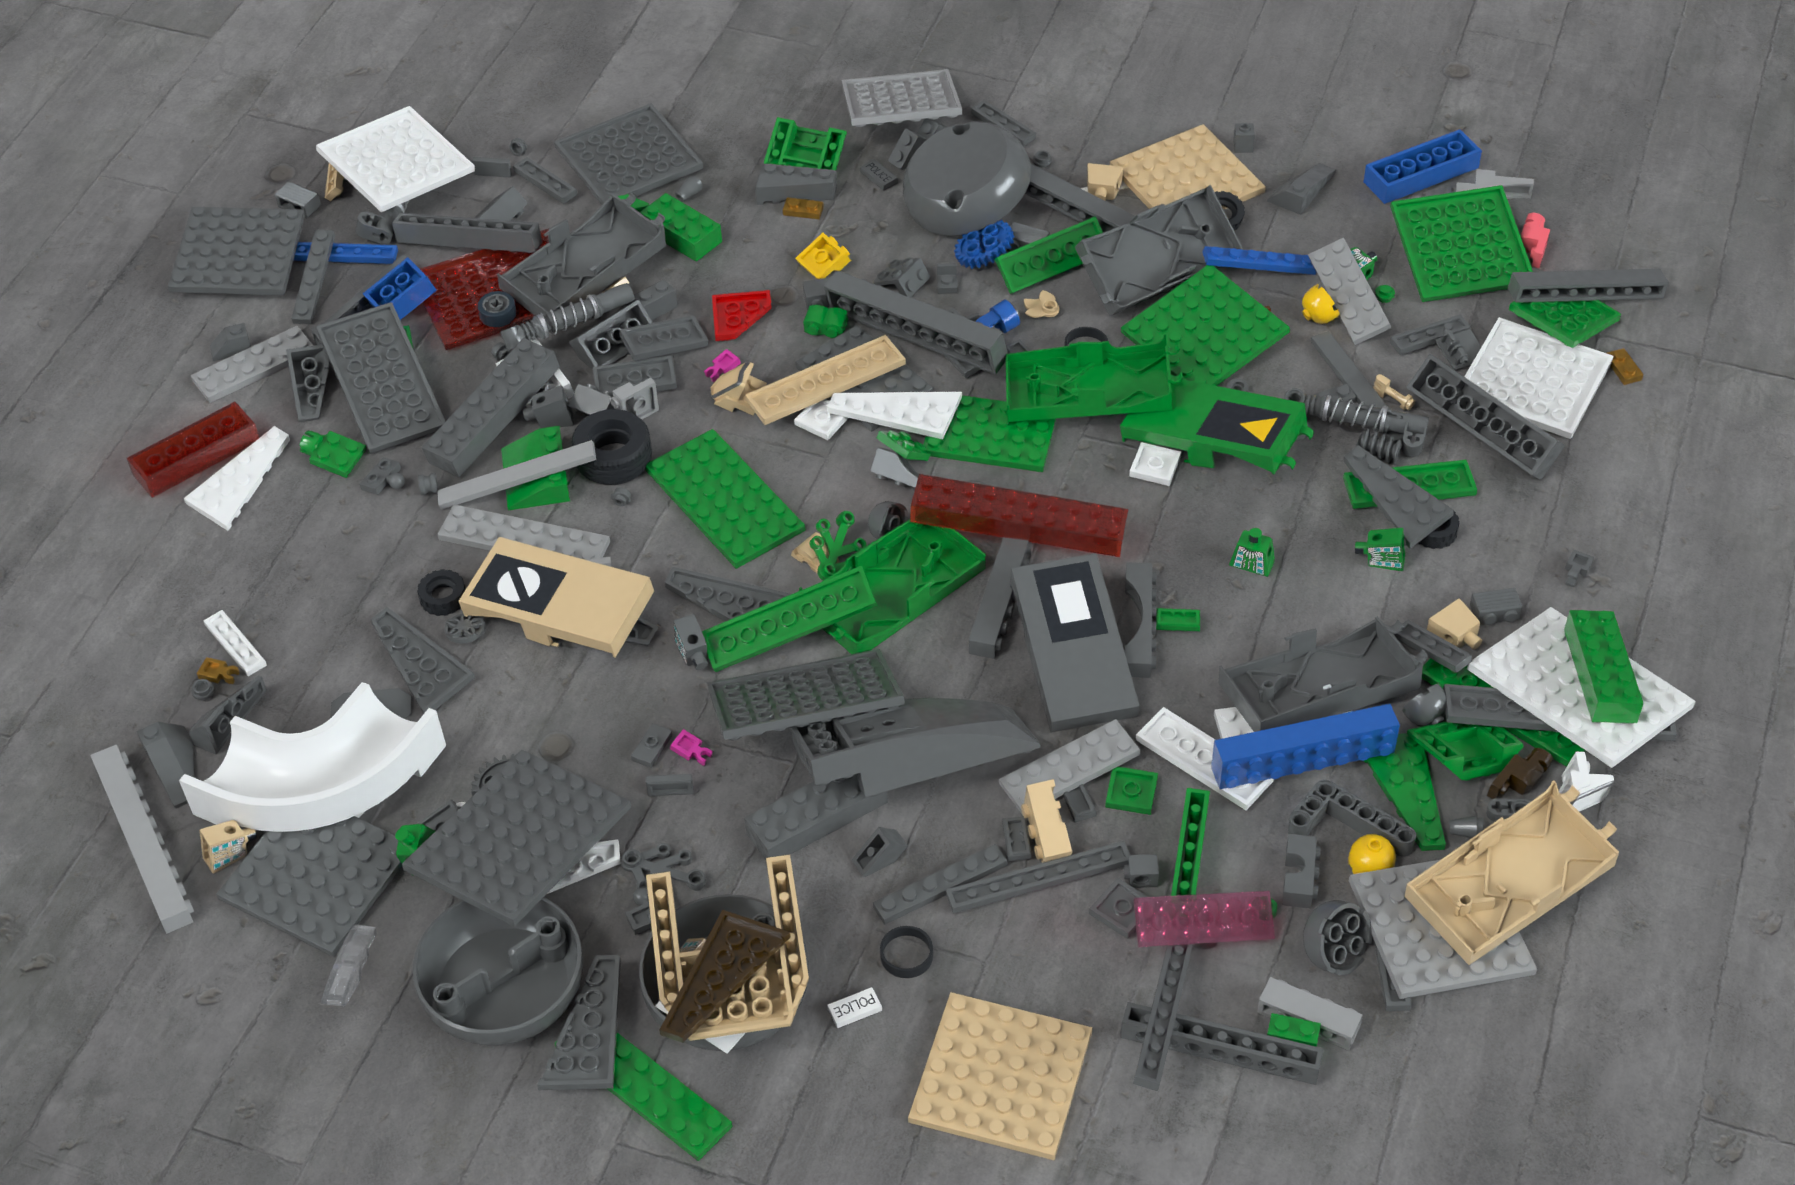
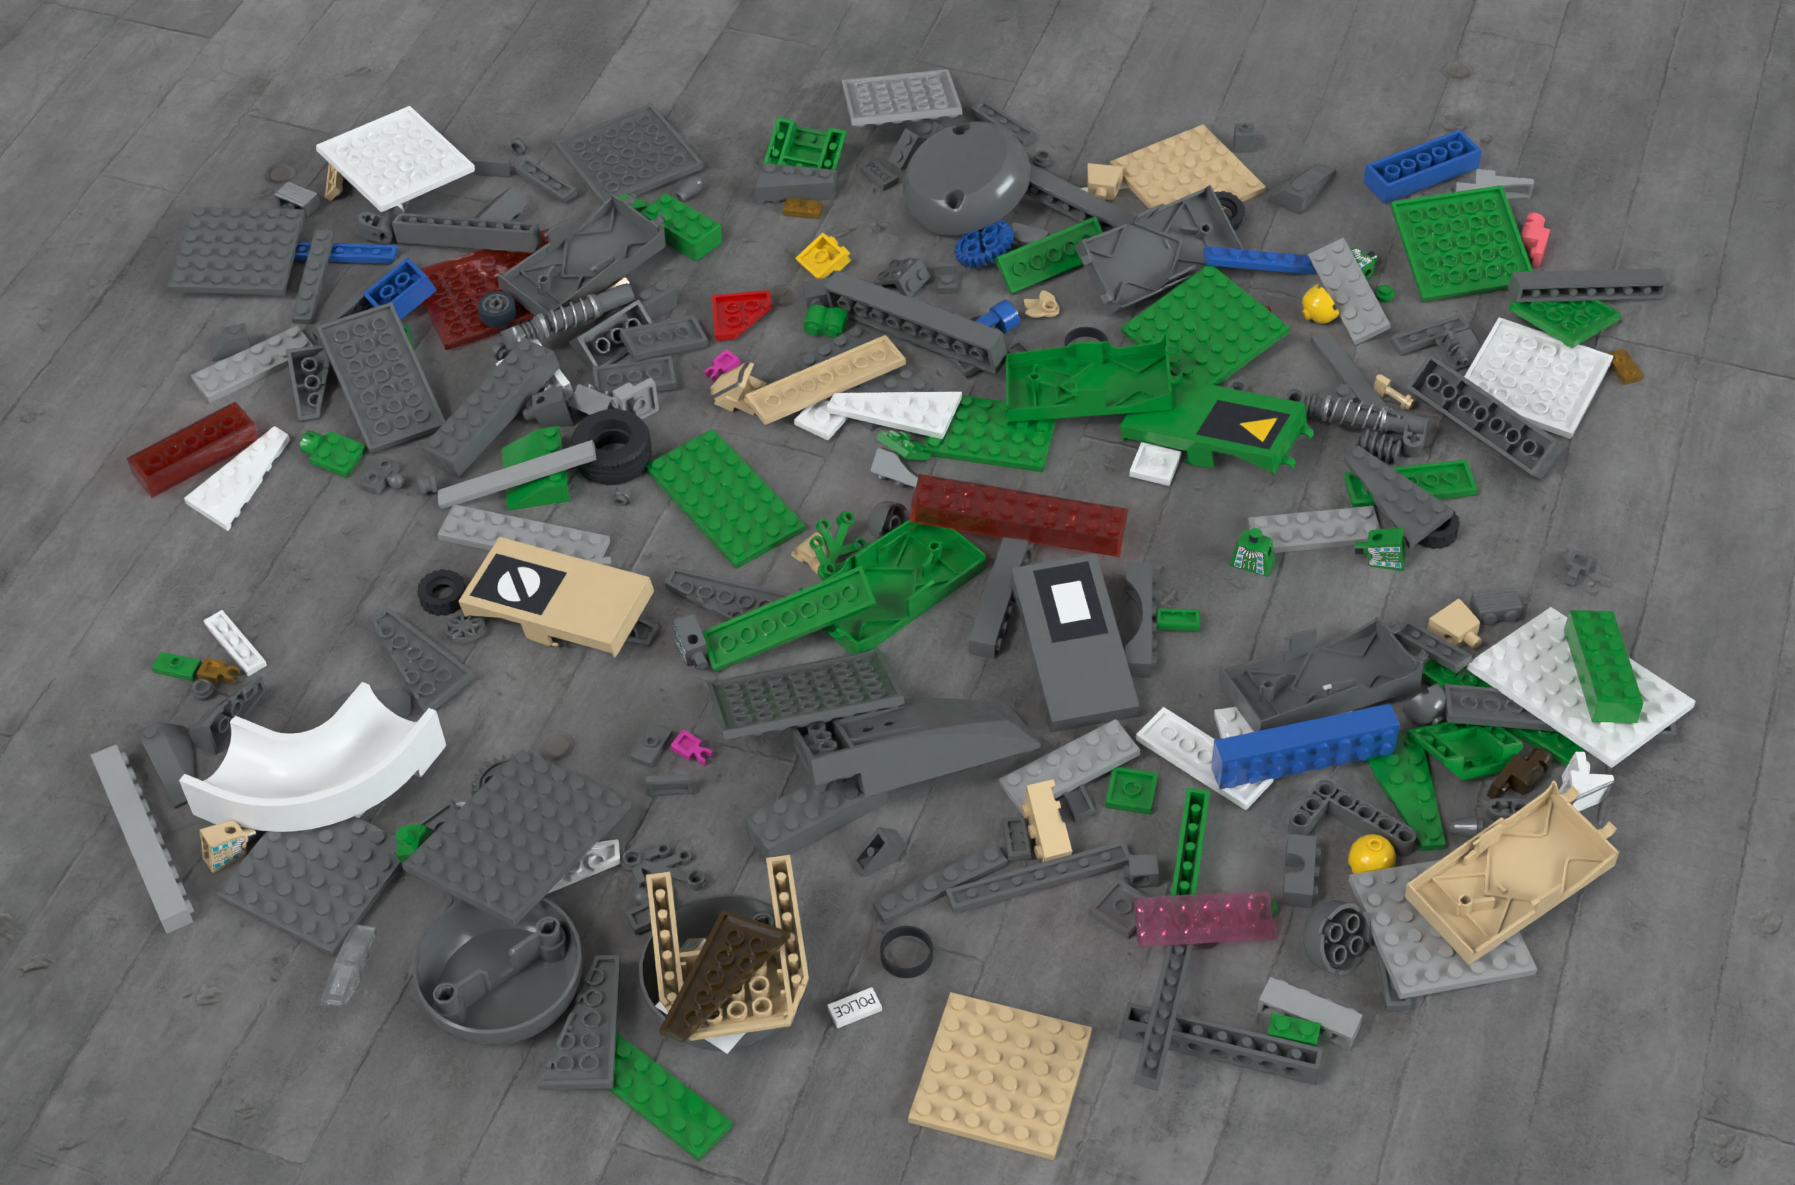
(176, 666): none -> green plate
(1317, 528): none -> light grey plate

